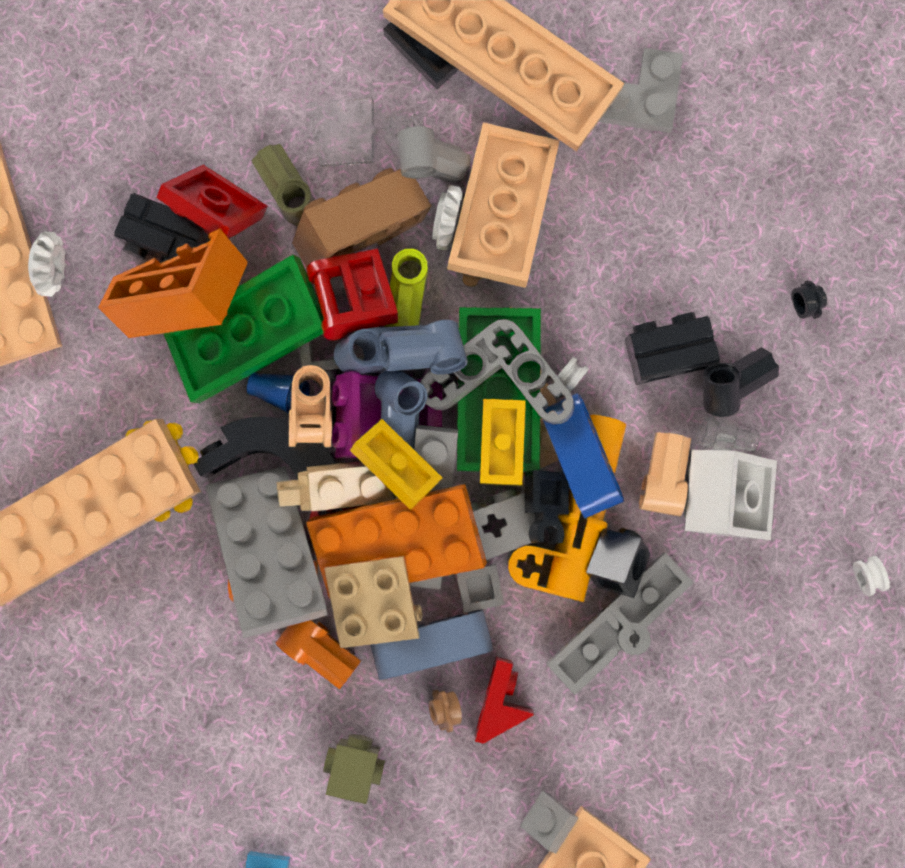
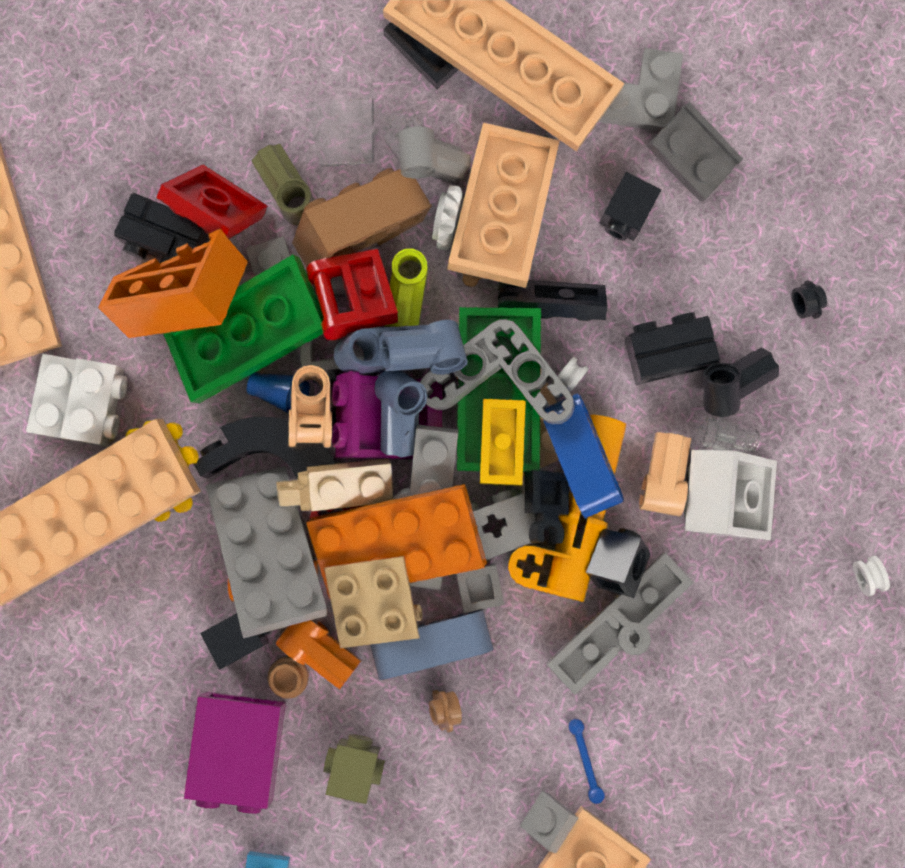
(47, 263): white gear -> none
(77, 400): none -> white plate
(227, 642): none -> black brick
(234, 752): none -> magenta brick
(267, 254): none -> light grey plate
(287, 678): none -> medium nougat plate
(396, 464): yellow plate -> none
(496, 714): red slope -> none
(557, 299): none -> black hinge
(595, 793): none -> blue hinge
(629, 207): none -> black brick
(694, 152): none -> flat silver plate

